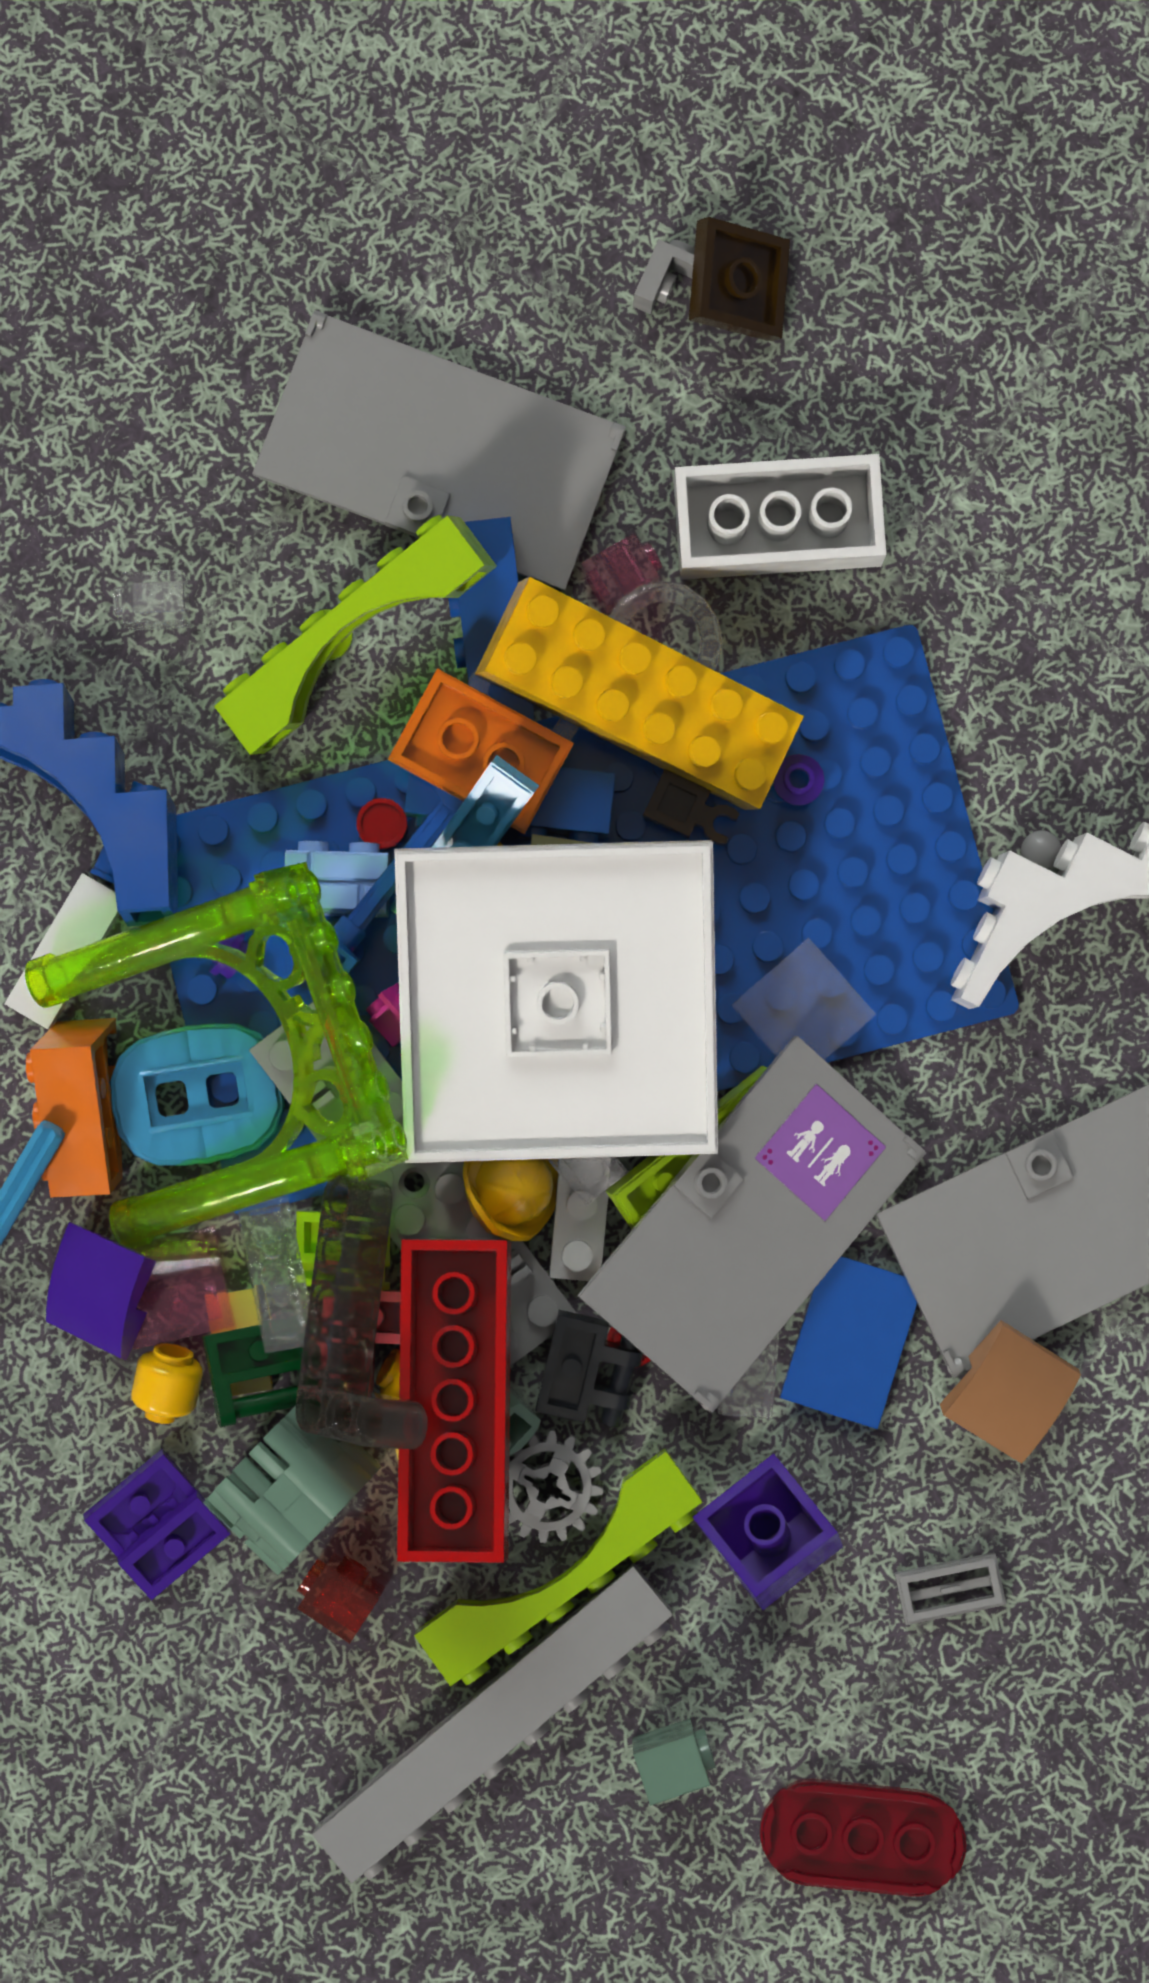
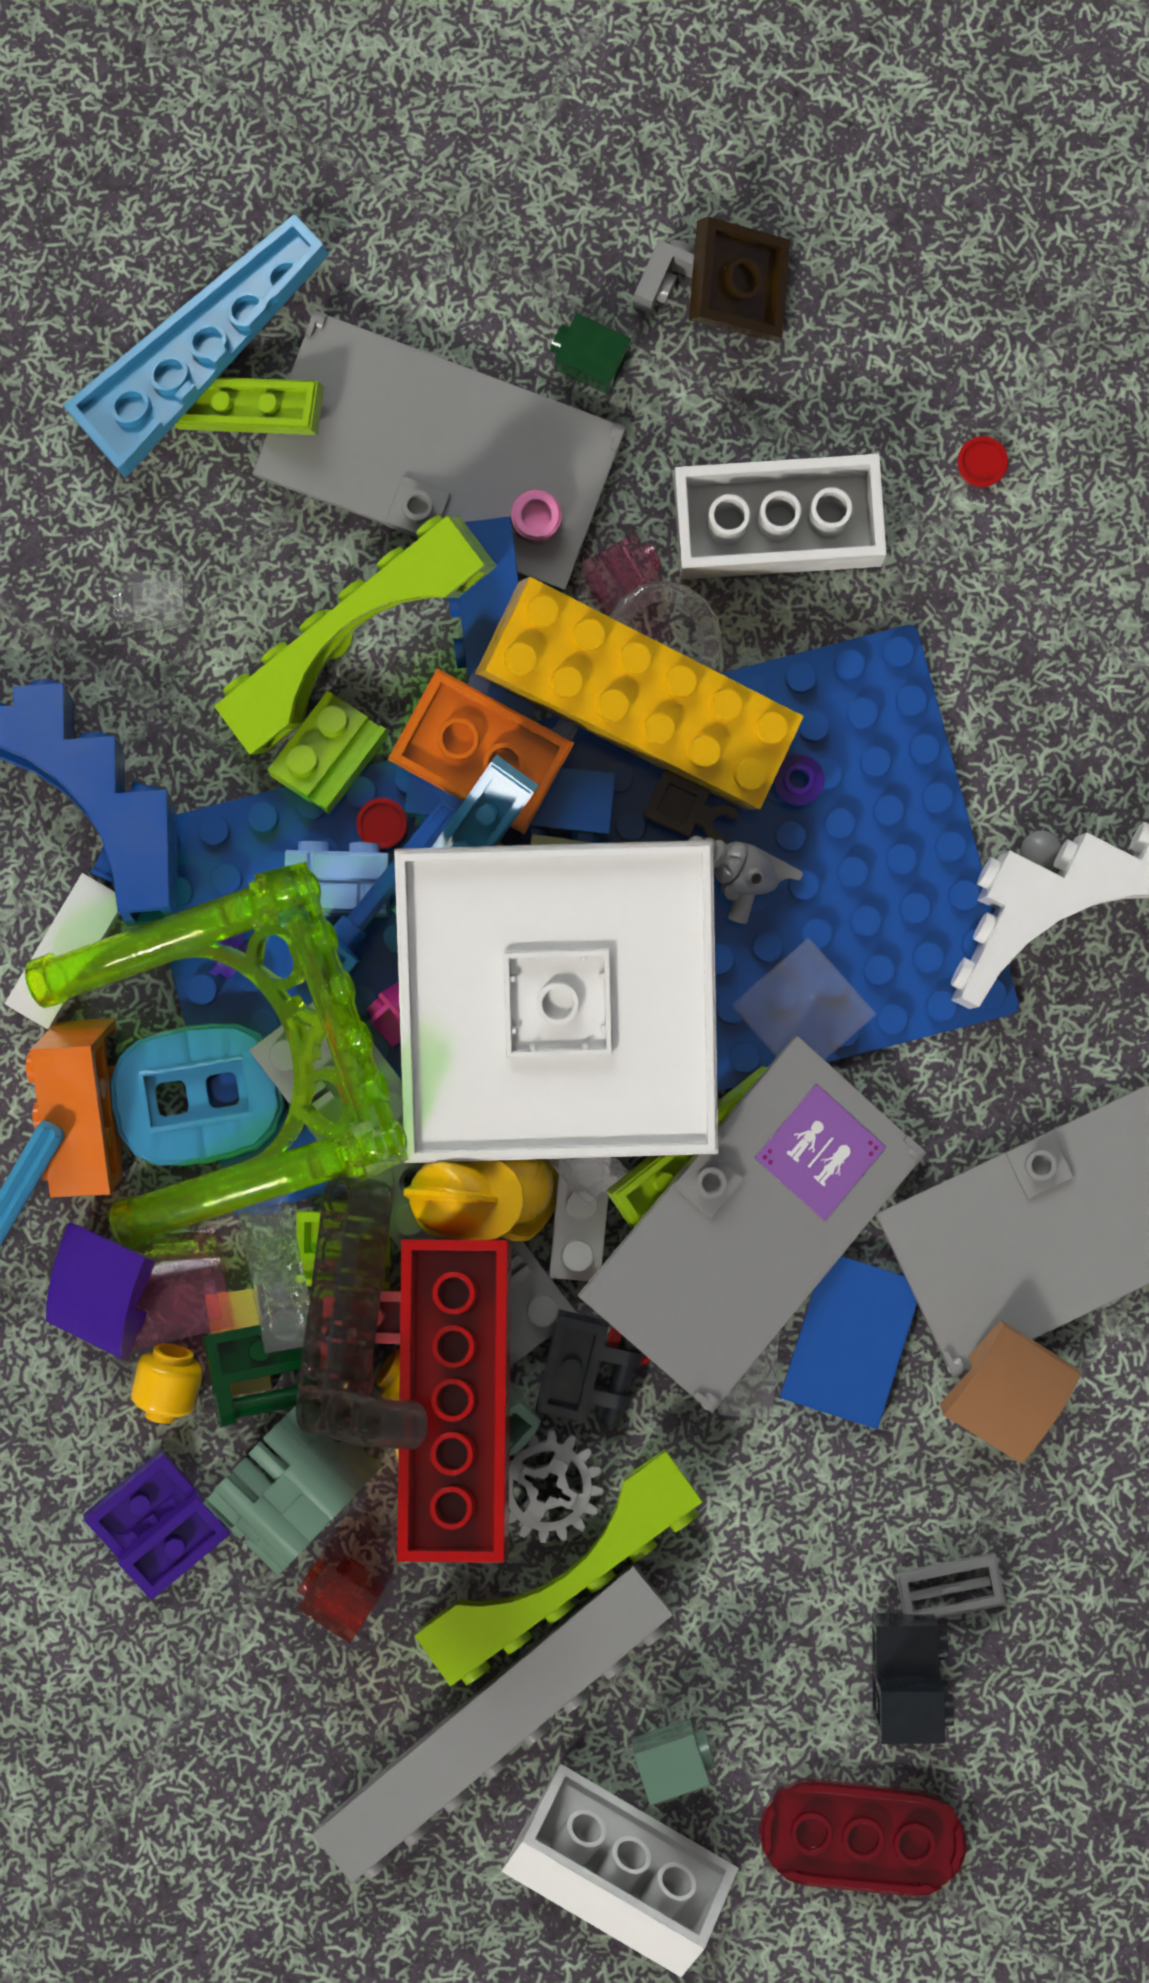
(170, 368): none -> dark azure wing
(257, 407): none -> lime tile
(328, 752): none -> lime plate
(466, 1199): none -> yellow piece
(536, 516): none -> bright pink tile
(590, 353): none -> dark green brick
(621, 1871): none -> white slope
(746, 873): none -> light grey piece
(768, 1531): dark purple slope -> none
(907, 1693): none -> black brick
(982, 461): none -> red piece

